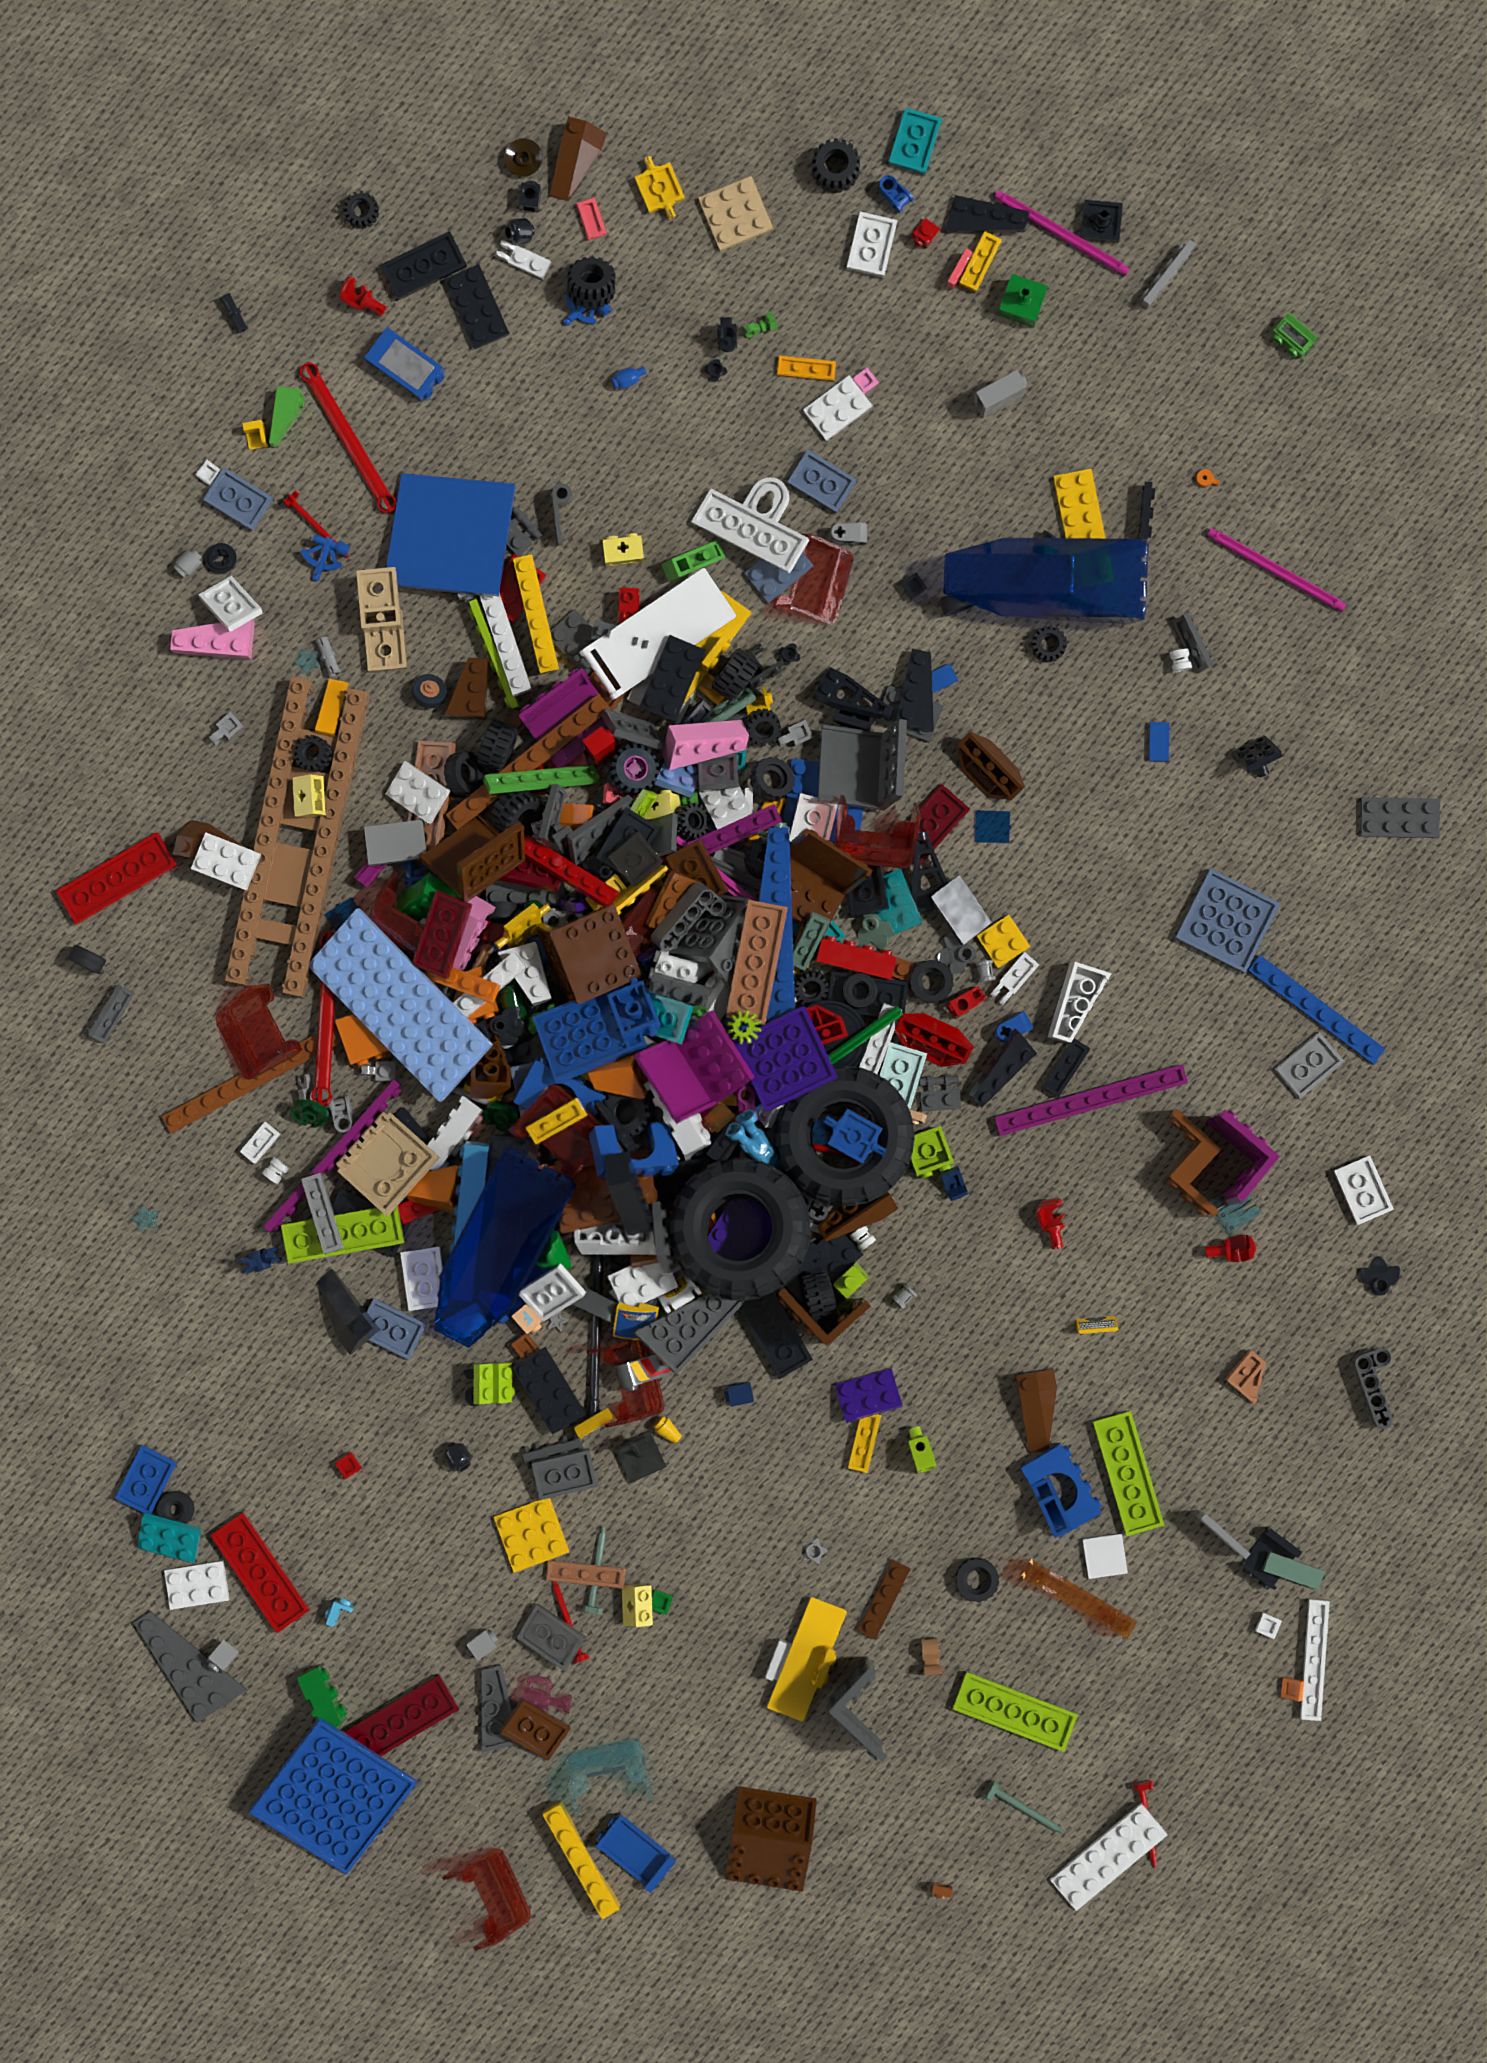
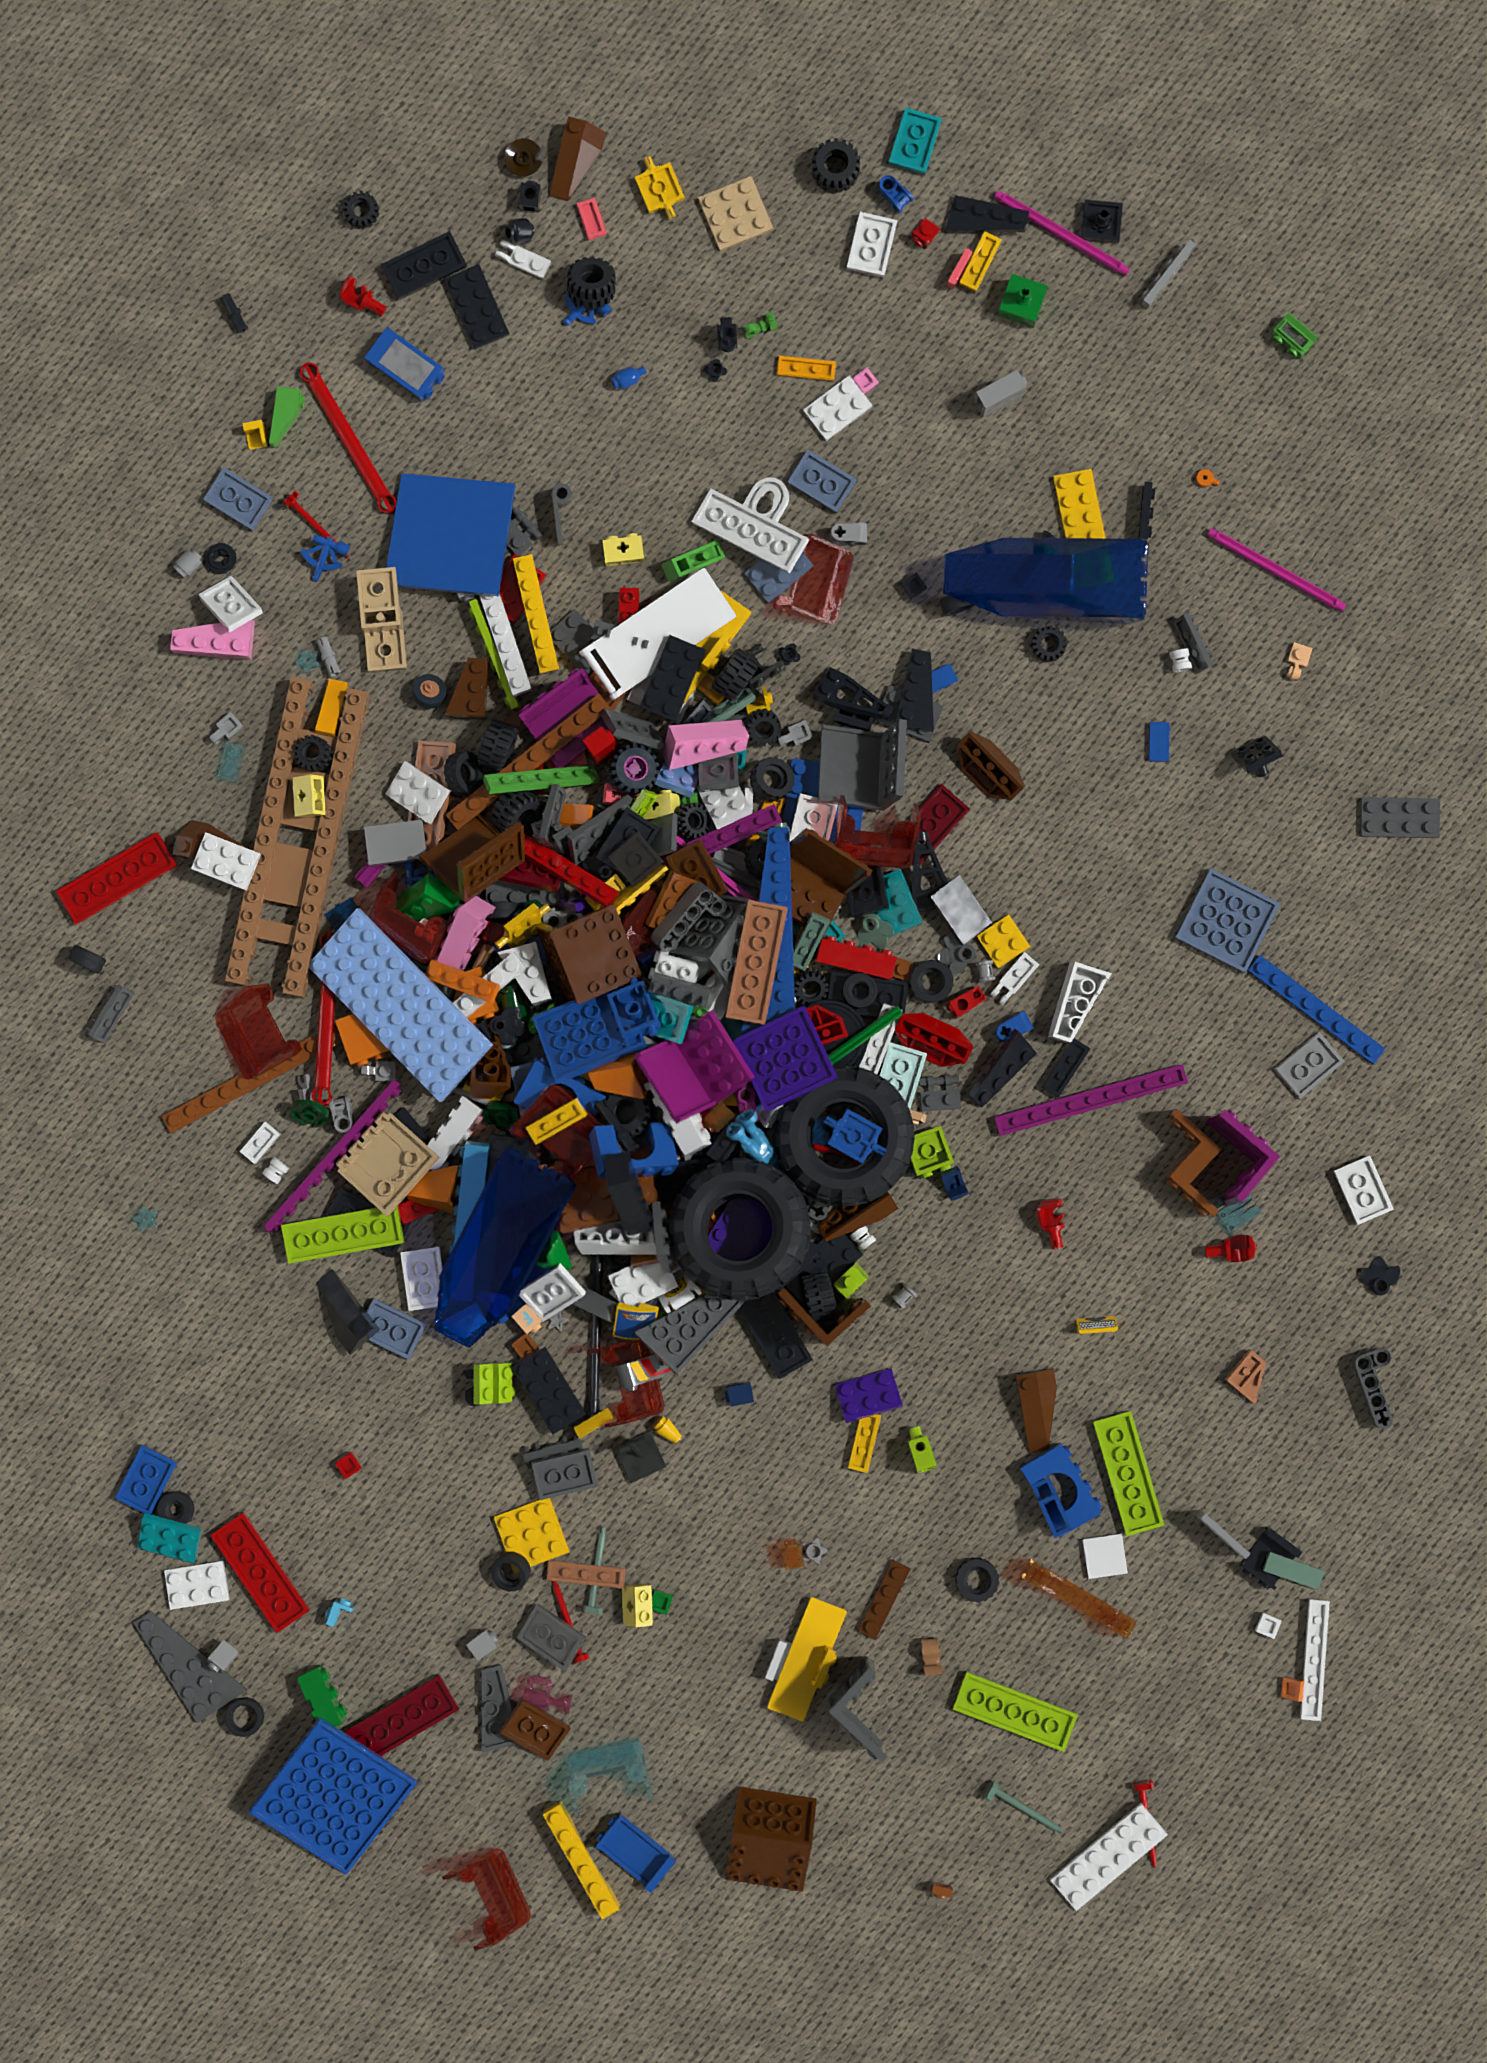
(208, 473): white tile -> none
(230, 1721): none -> black tyre
(231, 761): none -> clear light blue plate
(259, 1260): dark blue pin -> none
(322, 1213): light grey plate -> none
(442, 934): dark red tile -> none
(457, 1457): black head -> none
(501, 1580): none -> black tyre
(750, 1030): lime gear -> none
(792, 1554): none -> clear orange brick
(992, 826): clear blue piece -> none
(1299, 656): none -> light nougat plate

